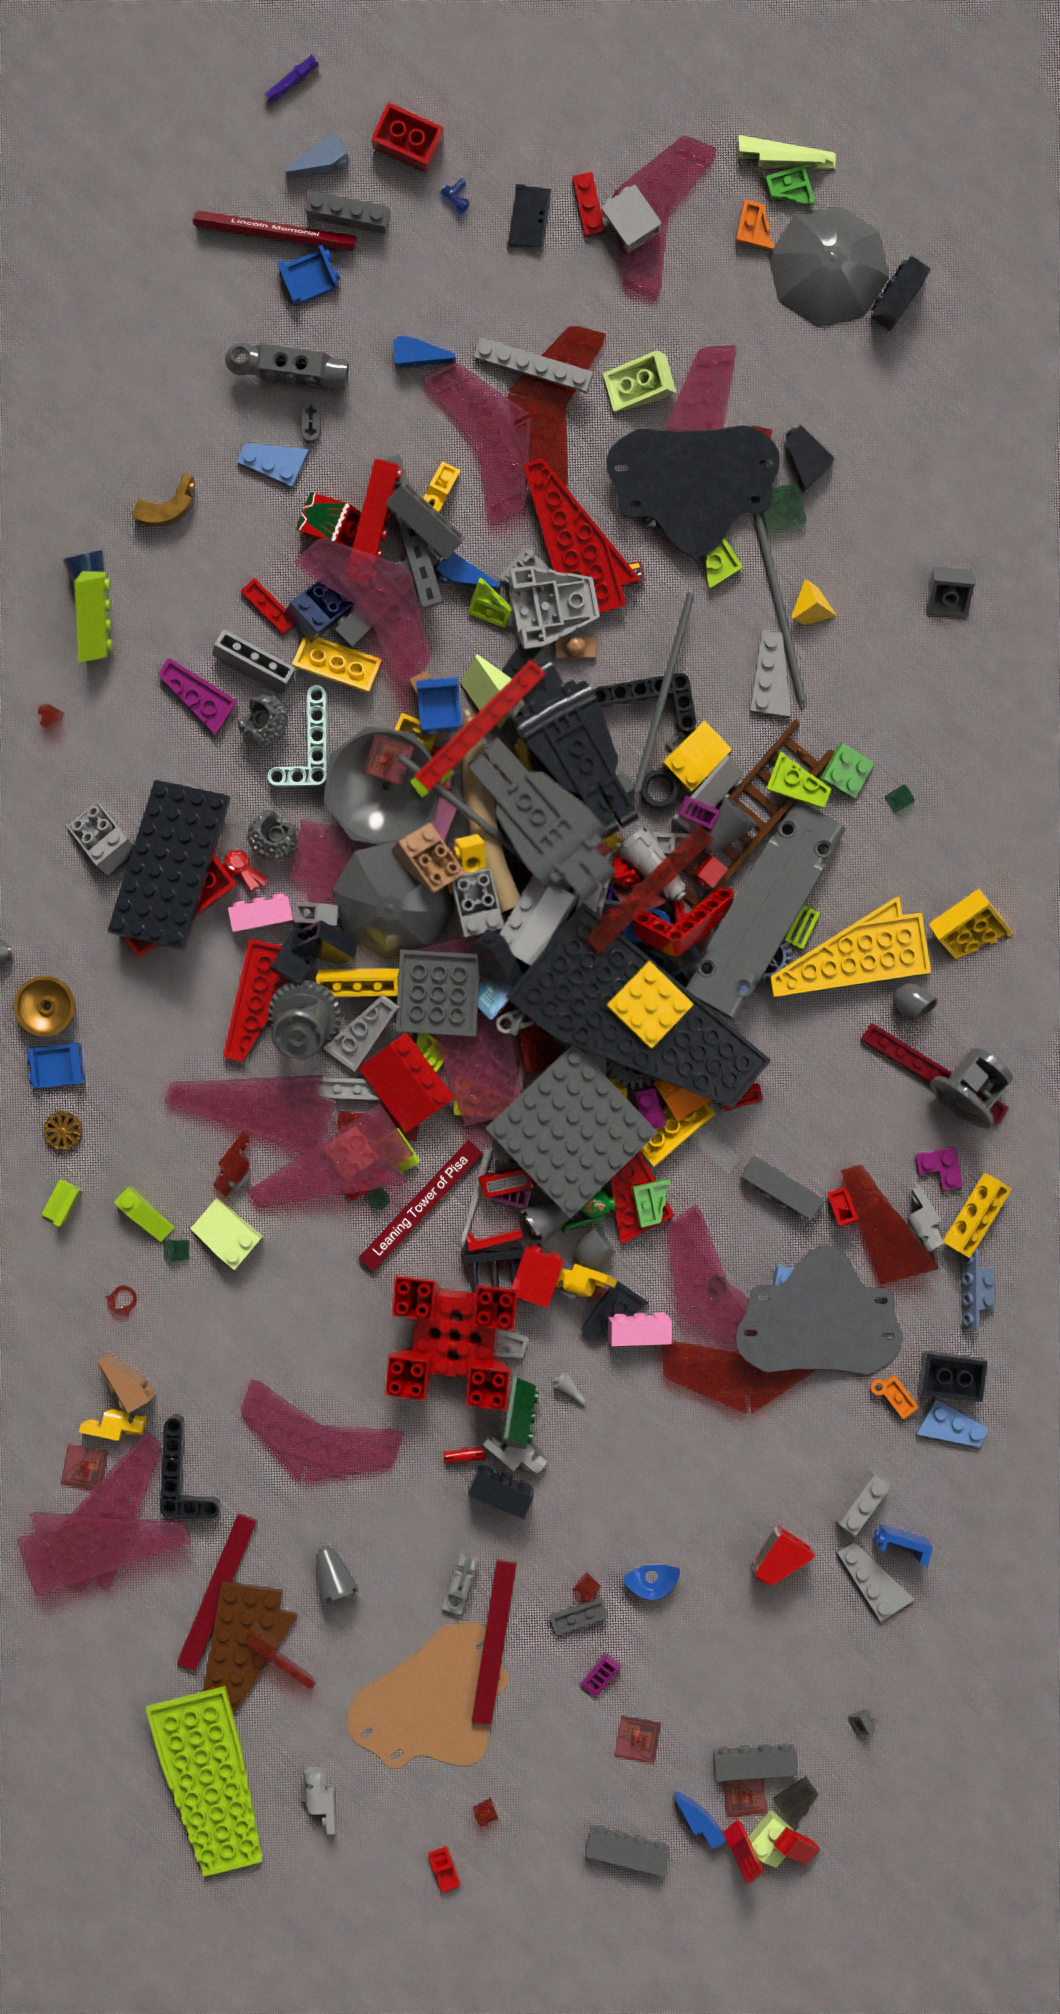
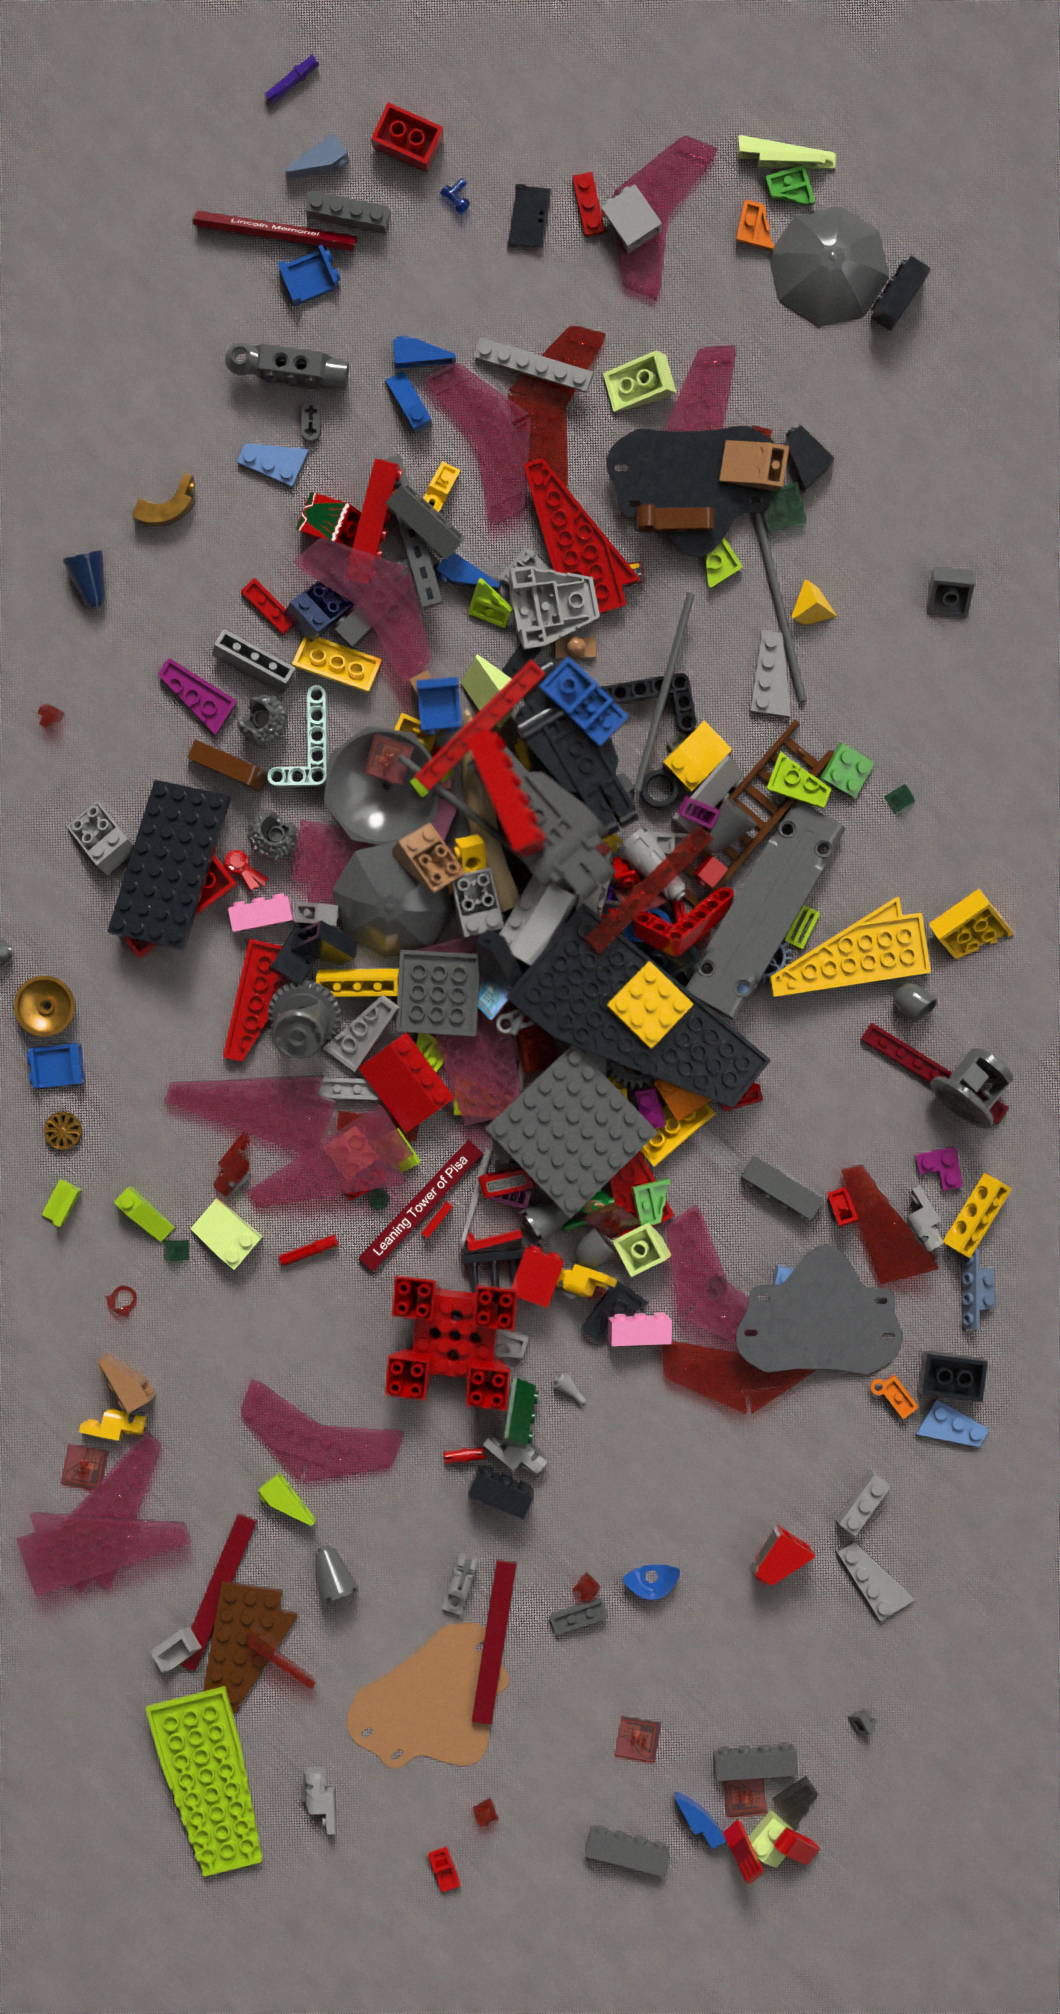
(93, 615): lime slope -> none
(175, 1496): black beam -> none
(175, 1649): none -> light grey panel
(228, 765): none -> reddish brown beam
(282, 1497): none -> lime slope
(308, 1250): none -> red axle
(409, 402): none -> blue slope
(437, 1219): none -> red tile
(506, 792): none -> red brick
(584, 701): none -> blue slope
(605, 1658): magenta slope -> none
(612, 1220): none -> clear red piece
(641, 1249): none -> yellowish green slope
(673, 519): none -> reddish brown beam
(754, 464): none -> medium nougat slope
(921, 1545): blue panel -> none

